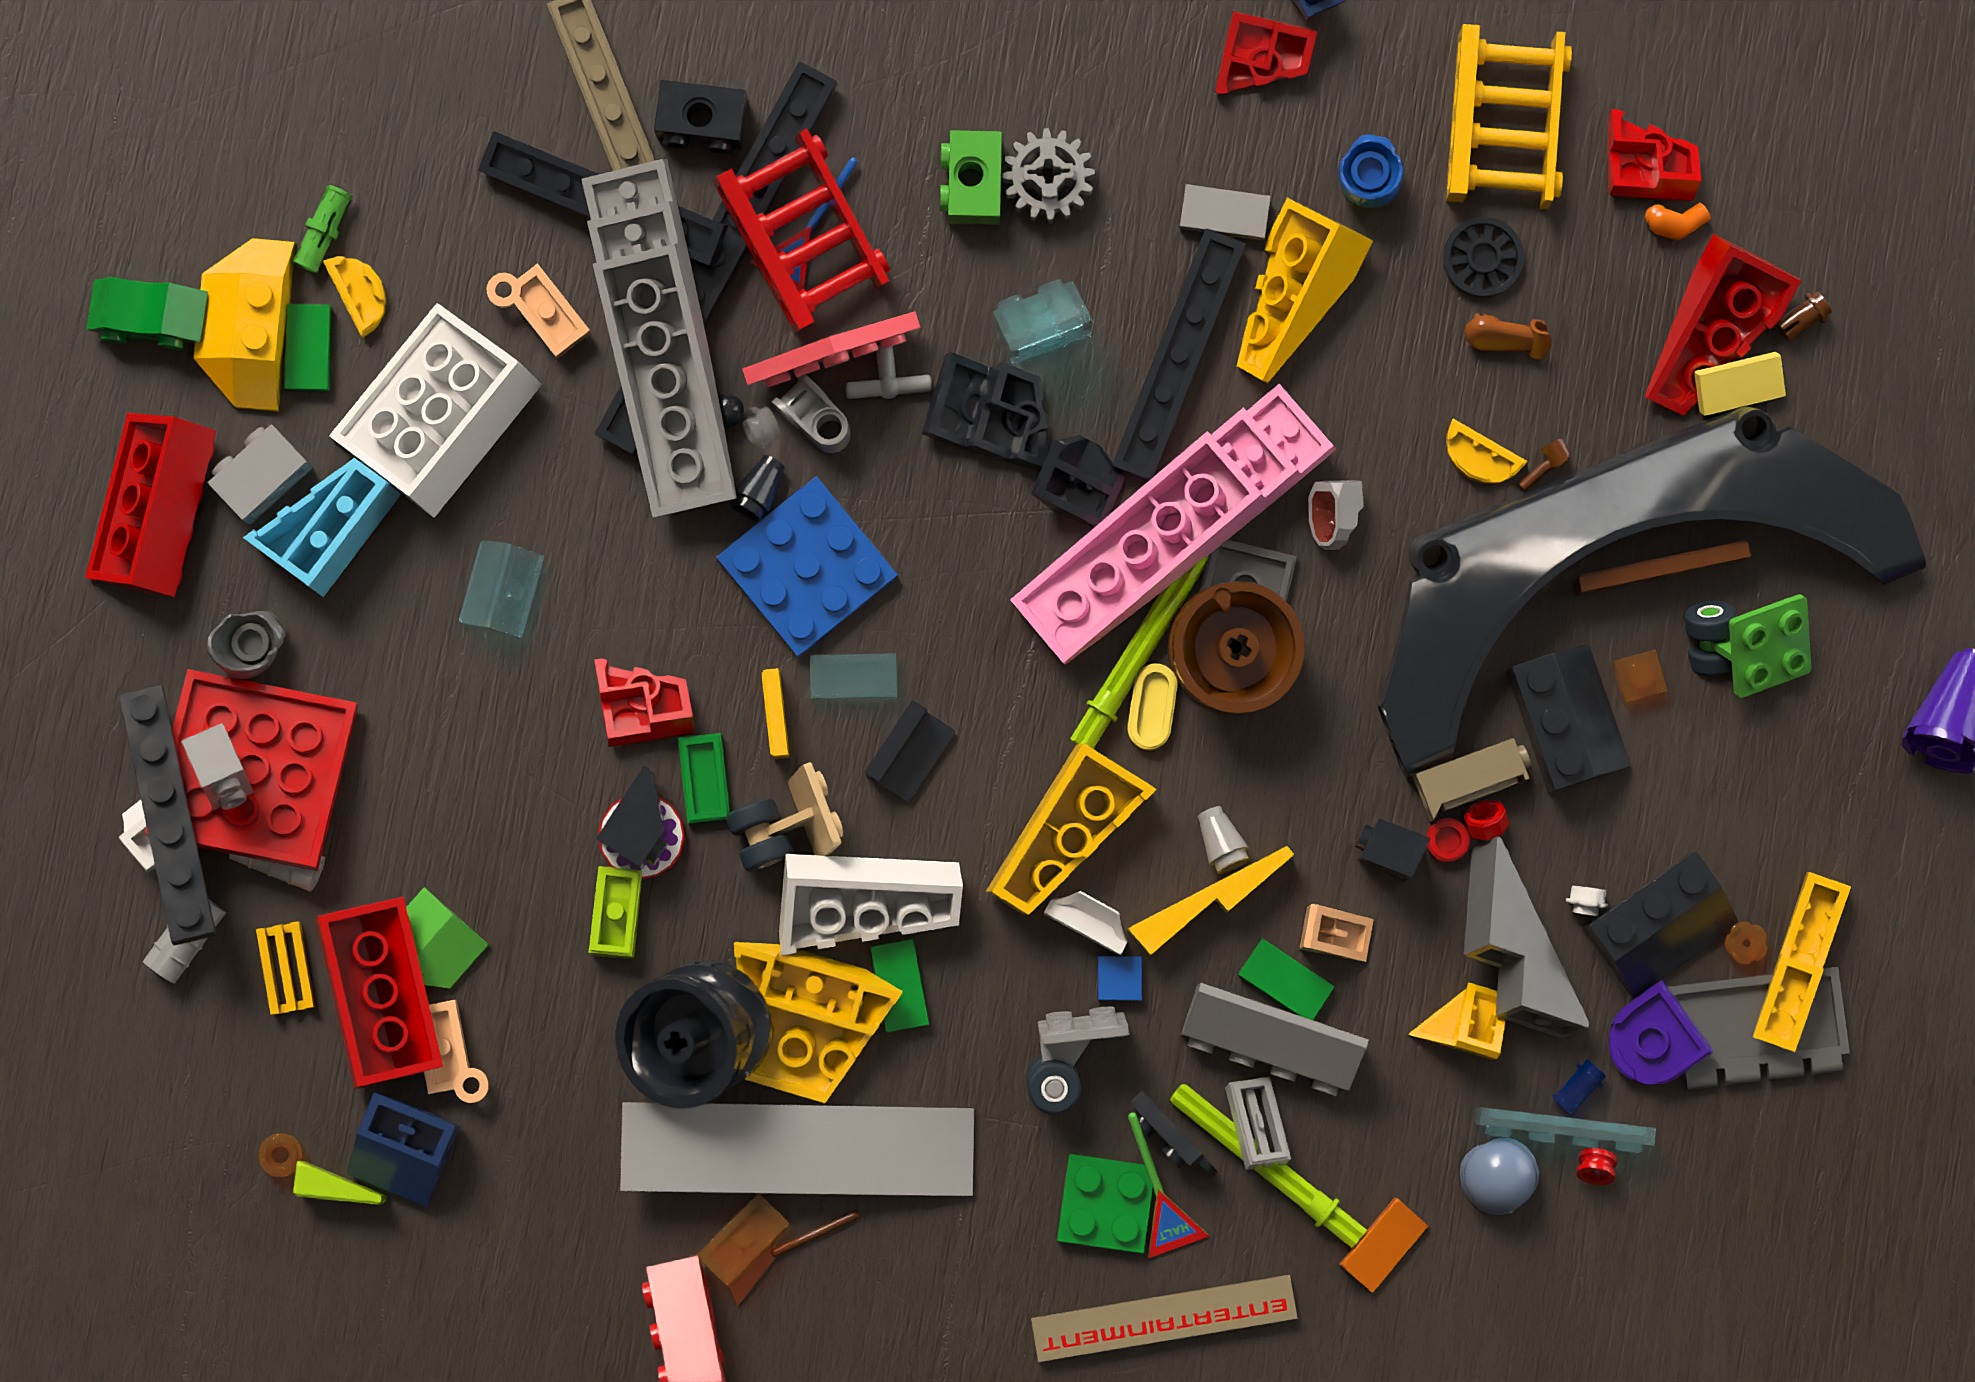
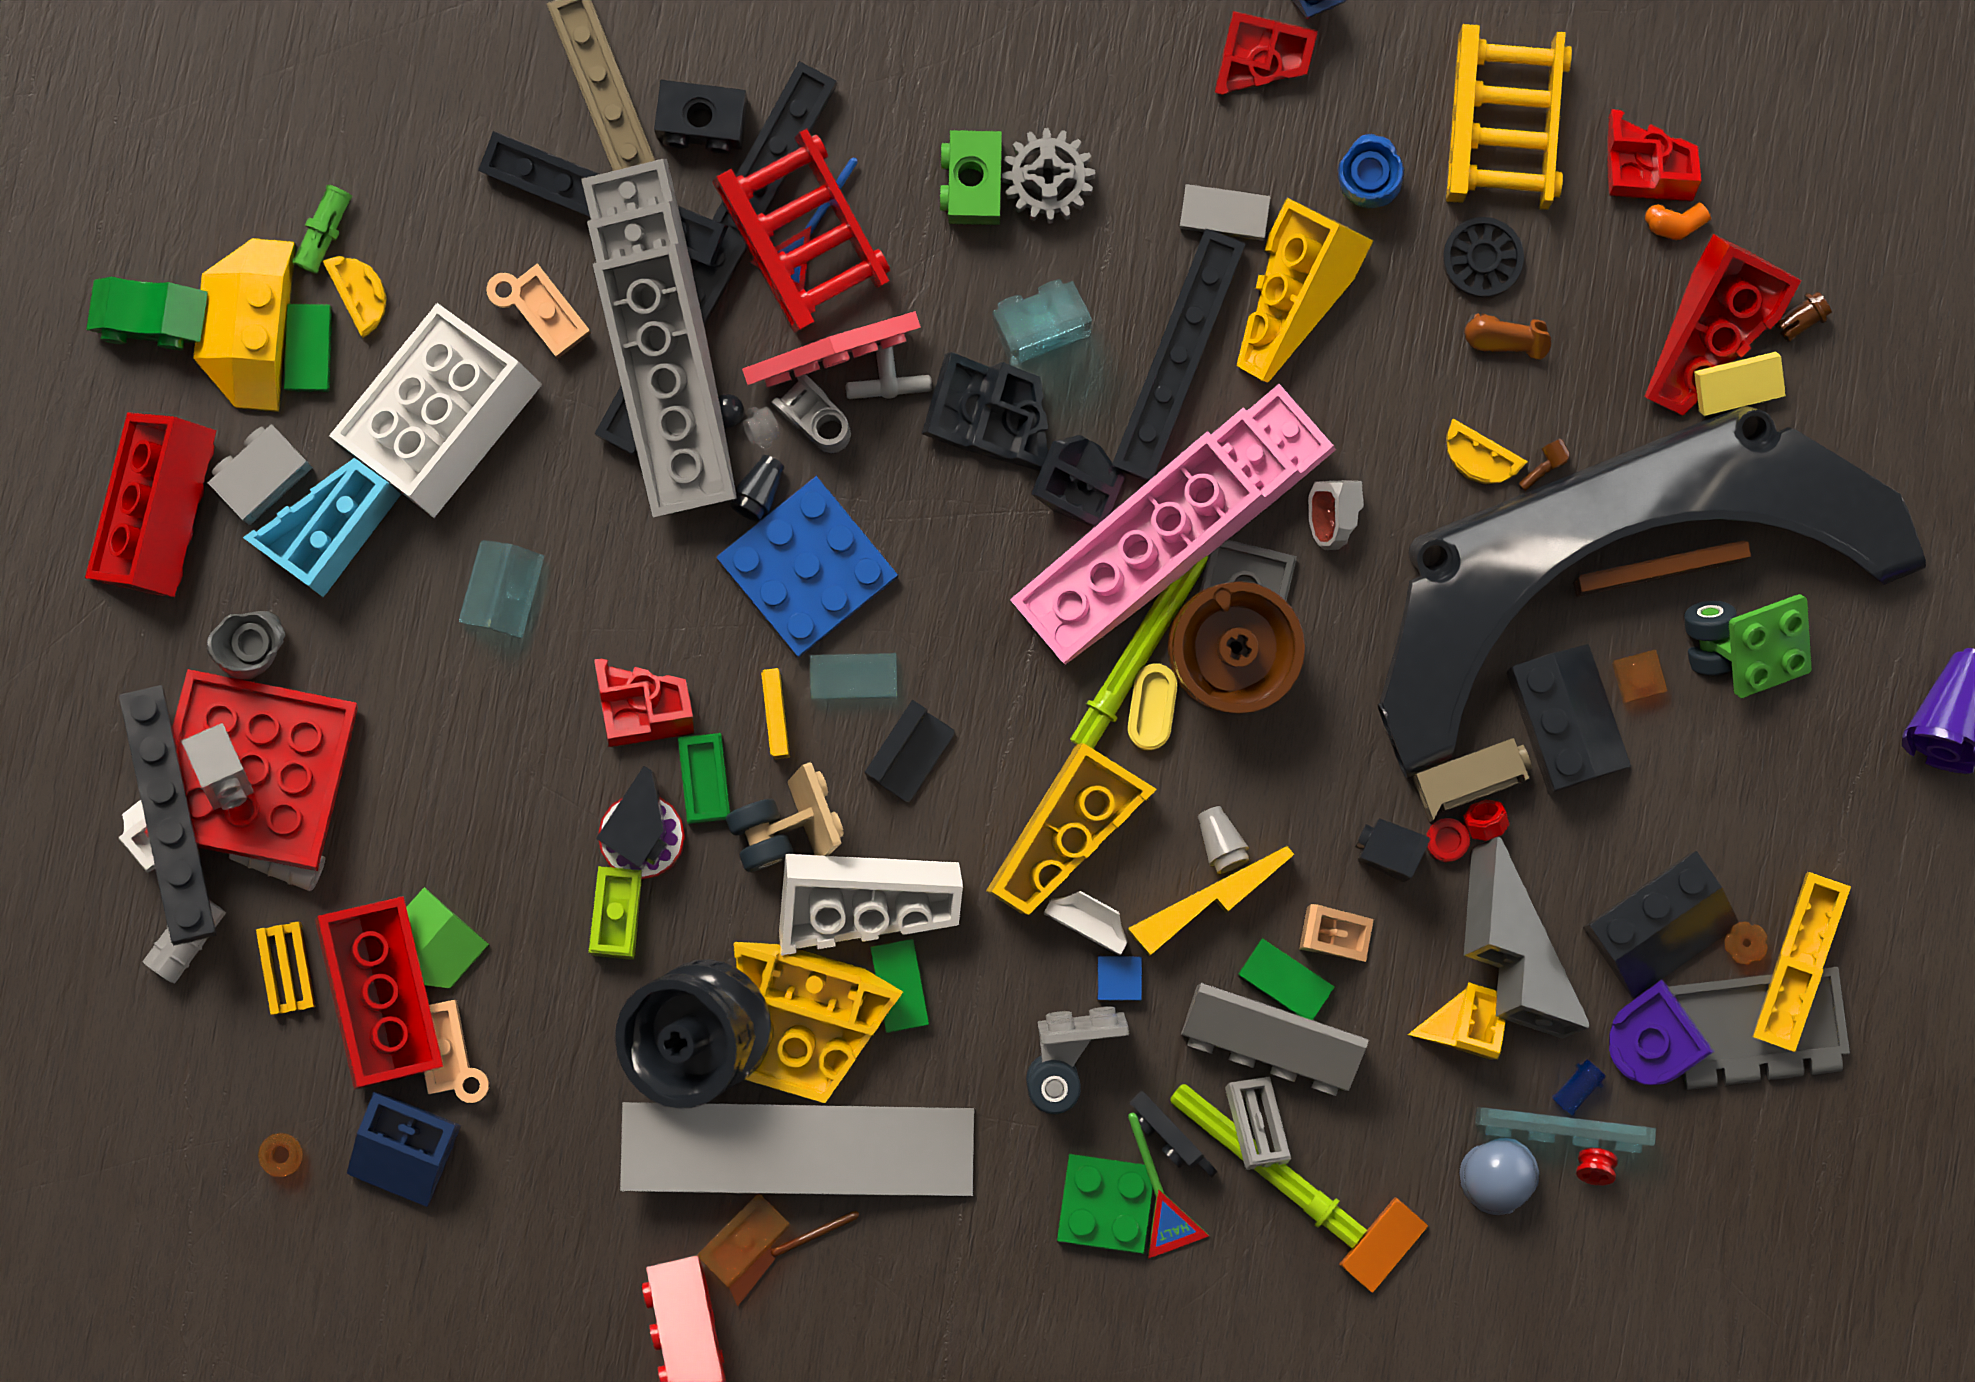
(322, 1184): lime slope -> none
(1164, 1318): dark tan tile -> none
(1587, 900): white plate -> none

